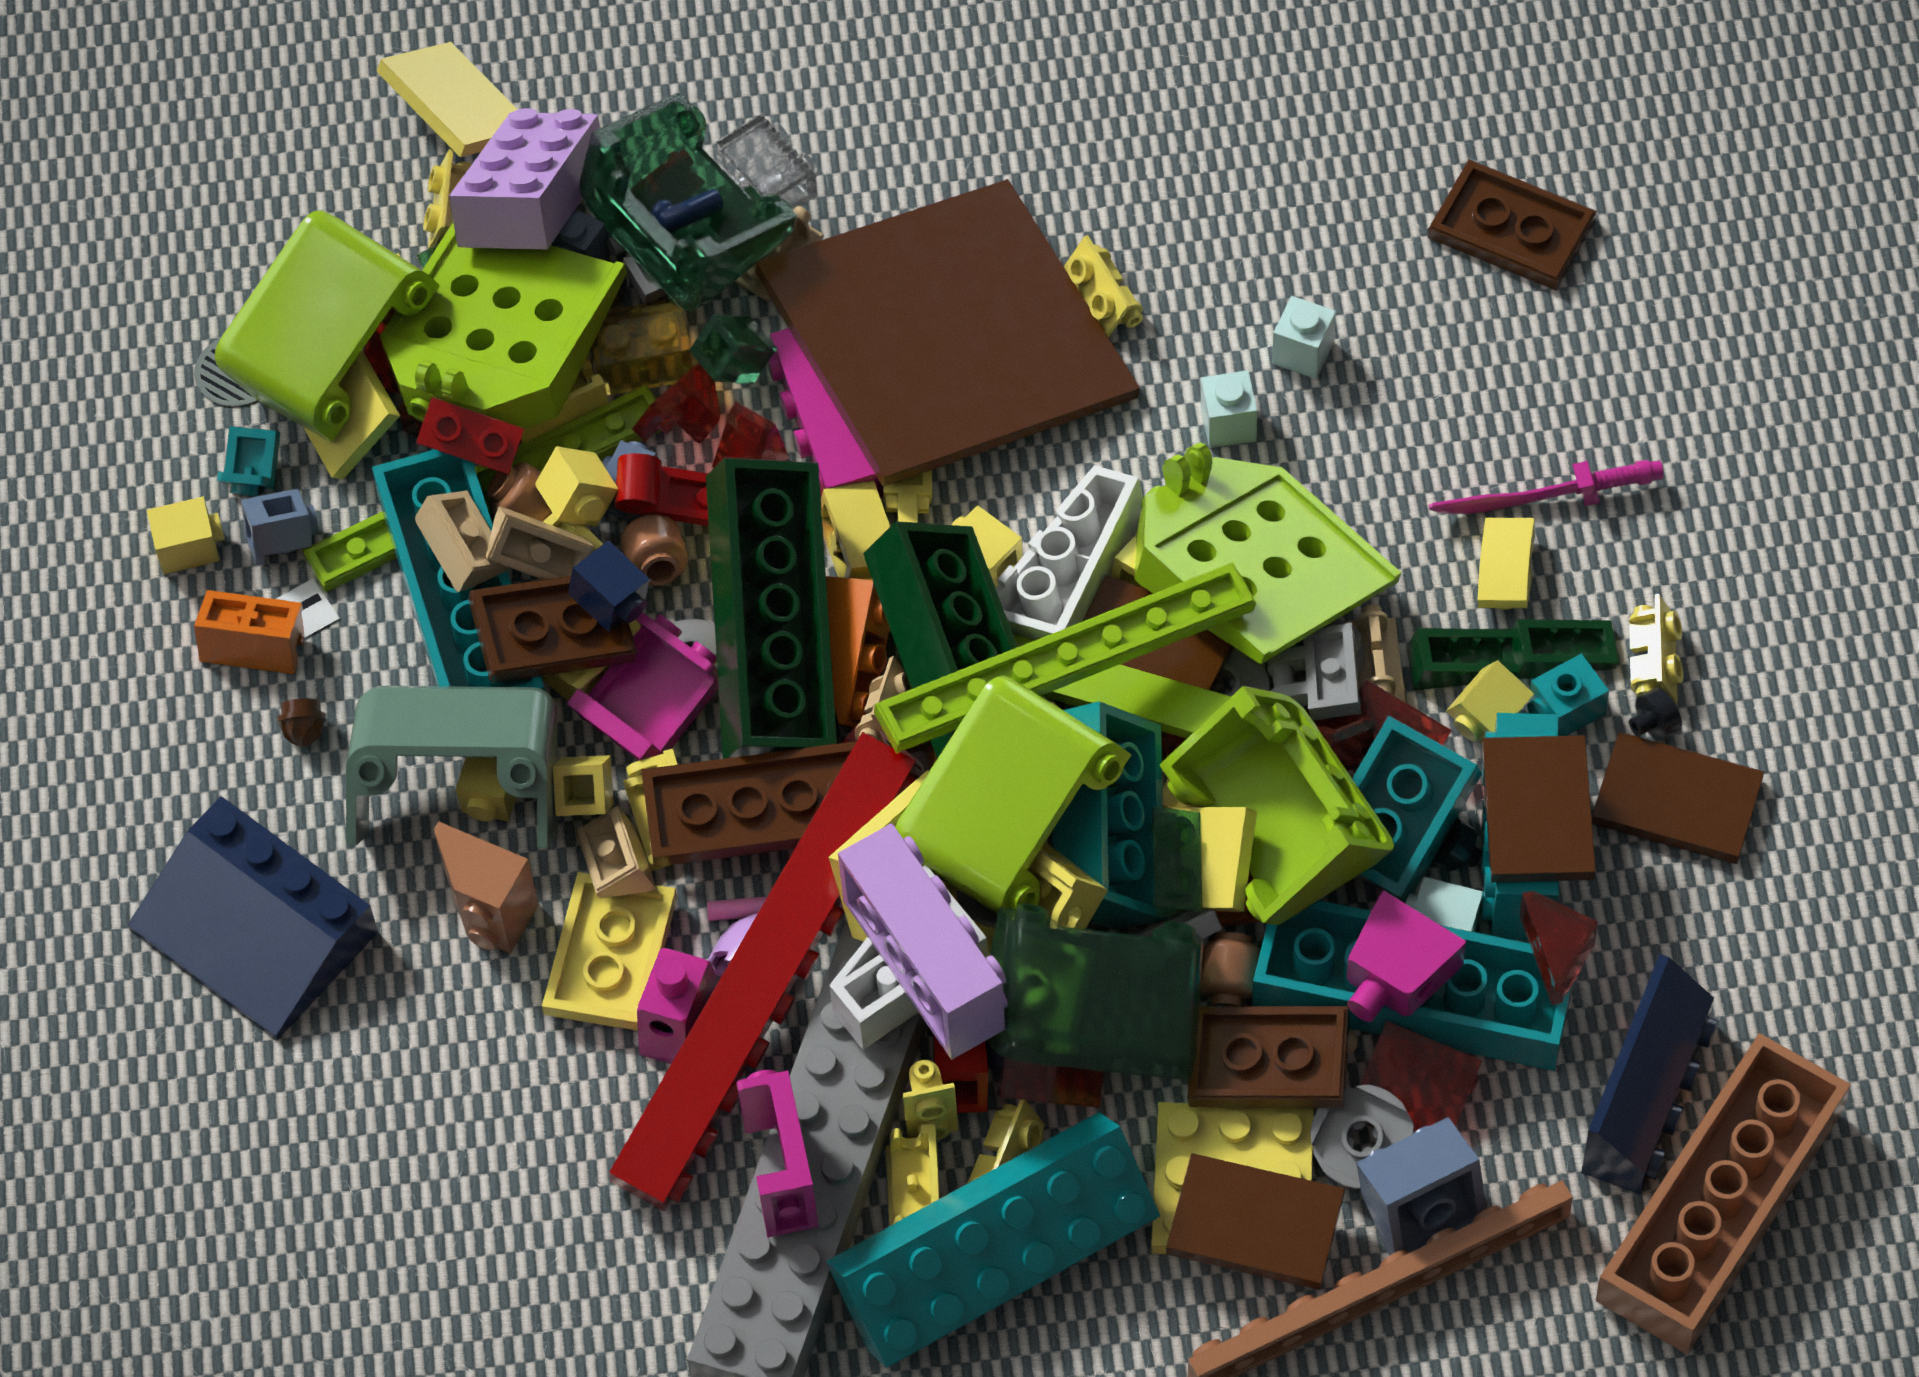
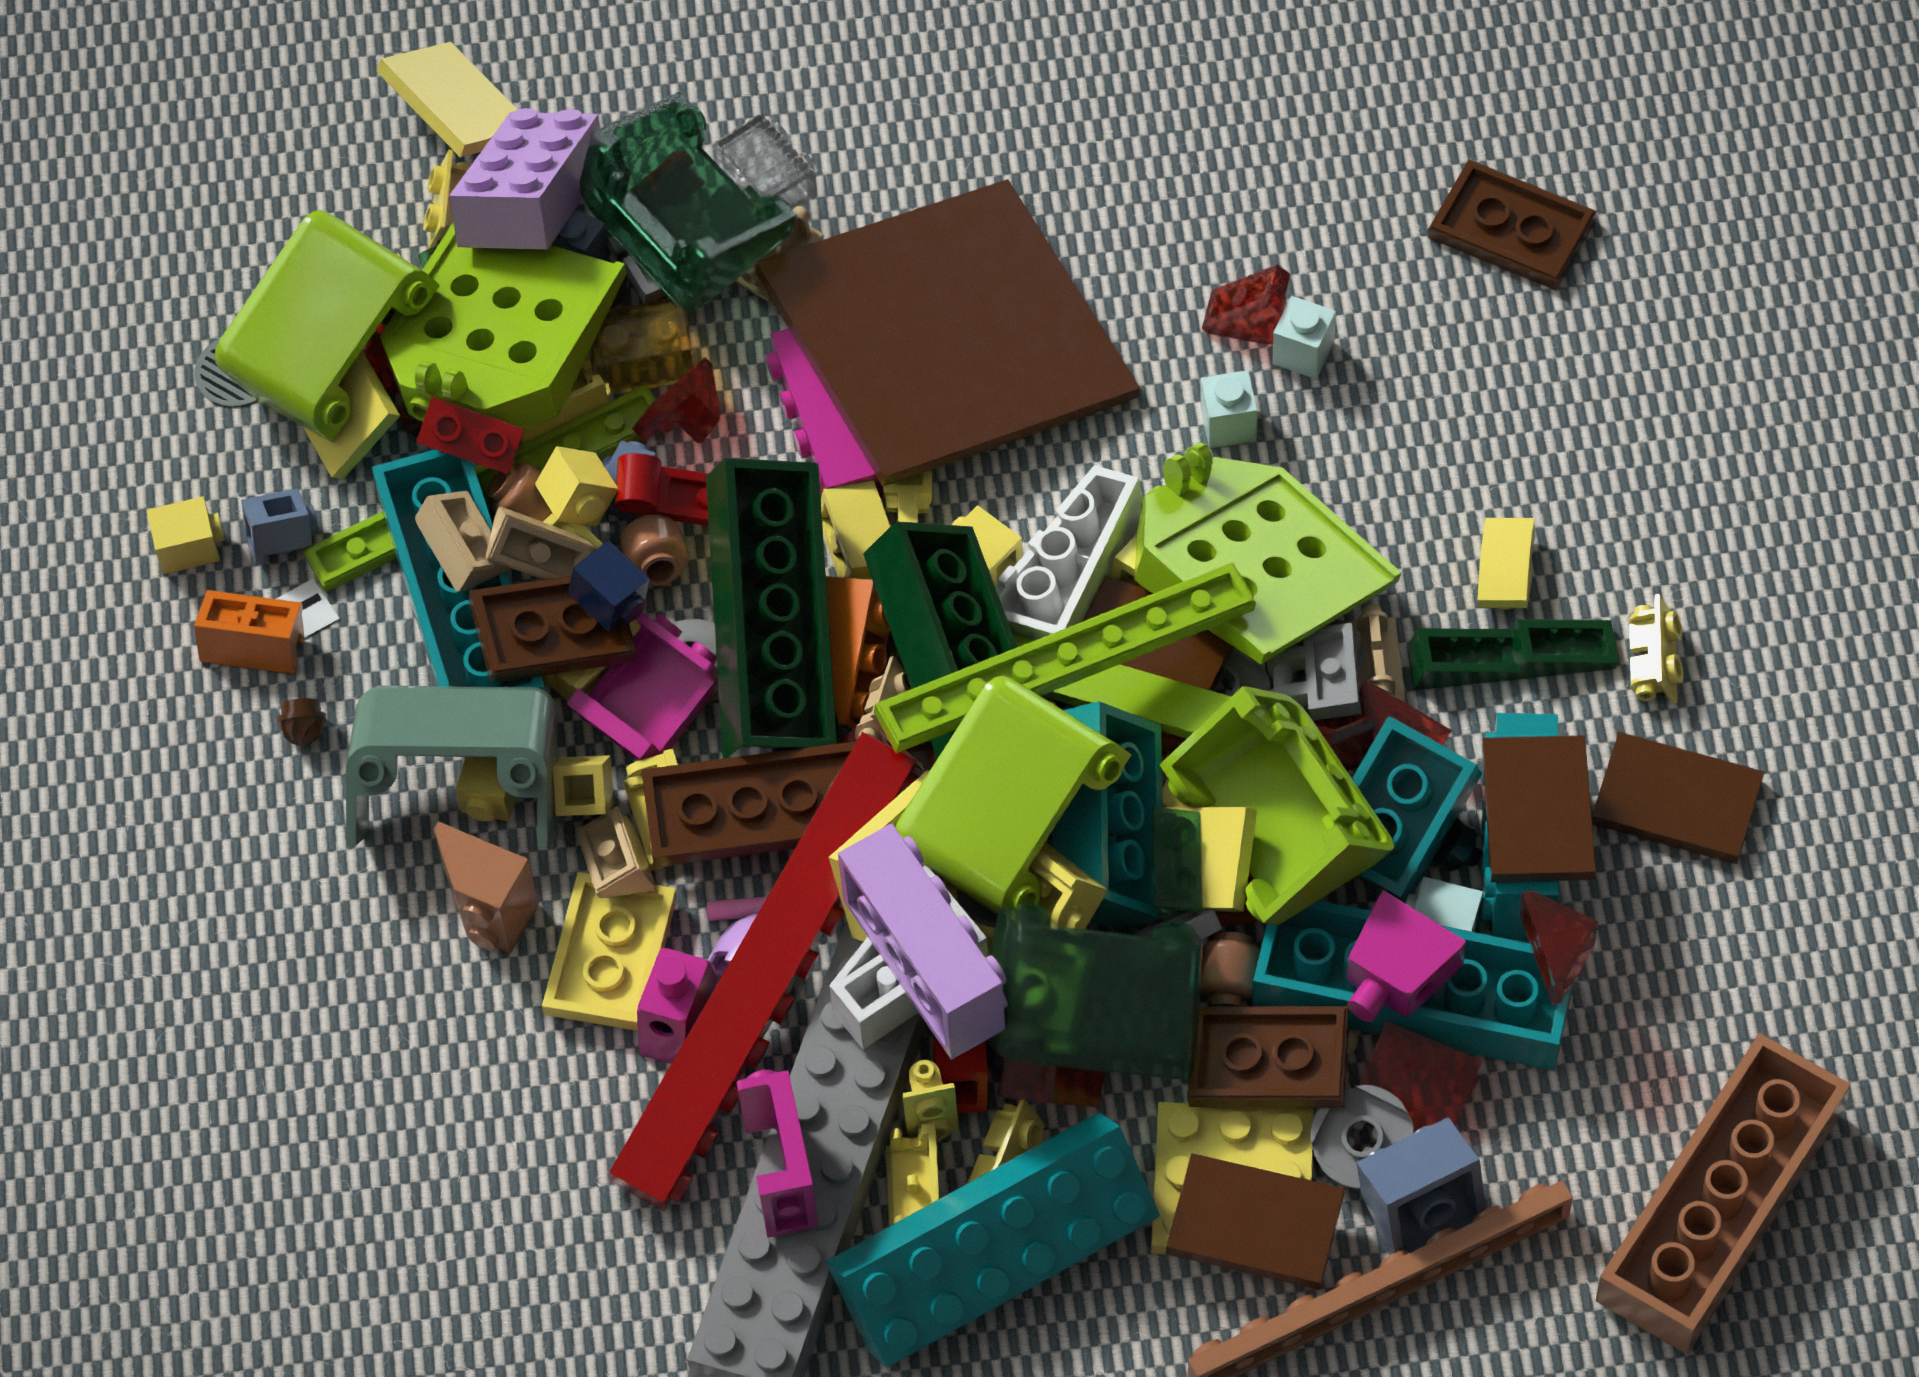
(250, 460): teal bracket -> none
(252, 918): dark blue slope -> none
(687, 212): dark blue arm -> none
(733, 349): clear green brick -> none
(750, 437): clear red slope -> none
(1098, 283): light yellow hinge -> none
(1248, 306): none -> clear red slope
(1489, 693): light yellow brick -> none
(1572, 693): teal brick -> none
(1586, 483): dark pink sword -> none
(1649, 1078): dark blue slope -> none
(1656, 715): black tile -> none

